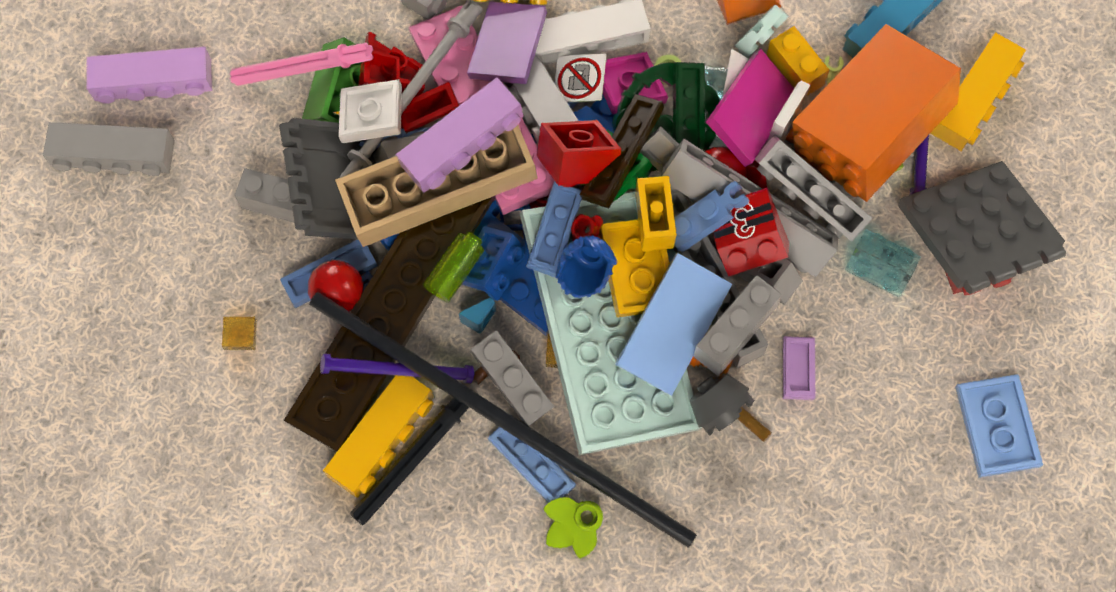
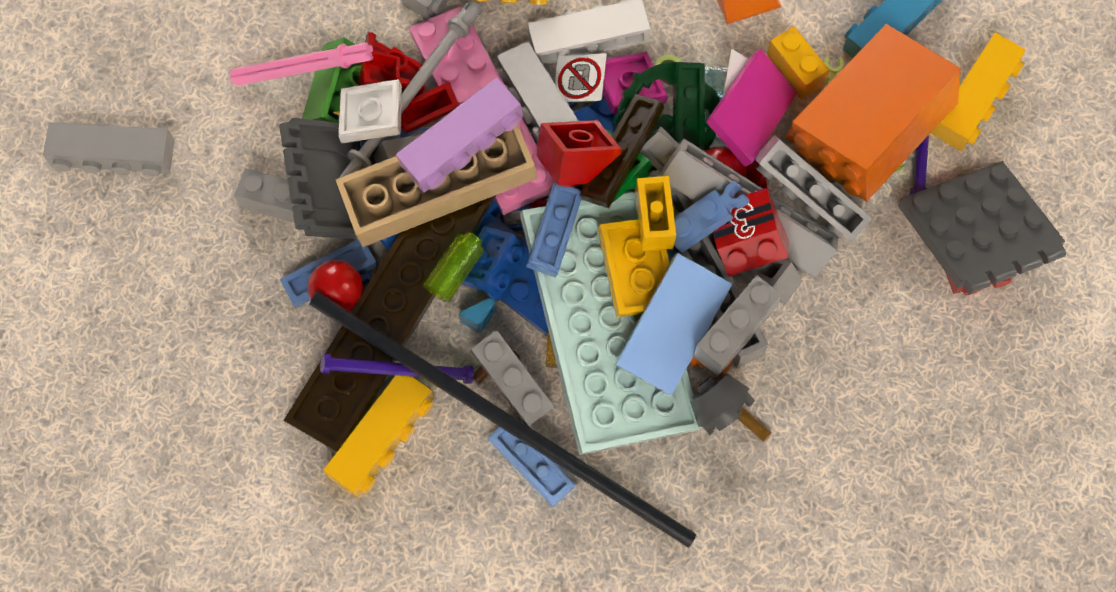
(149, 74): lavender brick -> none
(239, 333): clear yellow plate -> none
(409, 461): black axle -> none
(507, 42): tile -> none
(569, 528): lime plate -> none
(582, 222): red plate -> none
(585, 266): blue hair -> none
(761, 31): light aqua plate -> none
(789, 112): white tile -> none
(799, 368): lavender tile -> none
(883, 263): clear light blue bracket -> none
(998, 426): light blue tile -> none

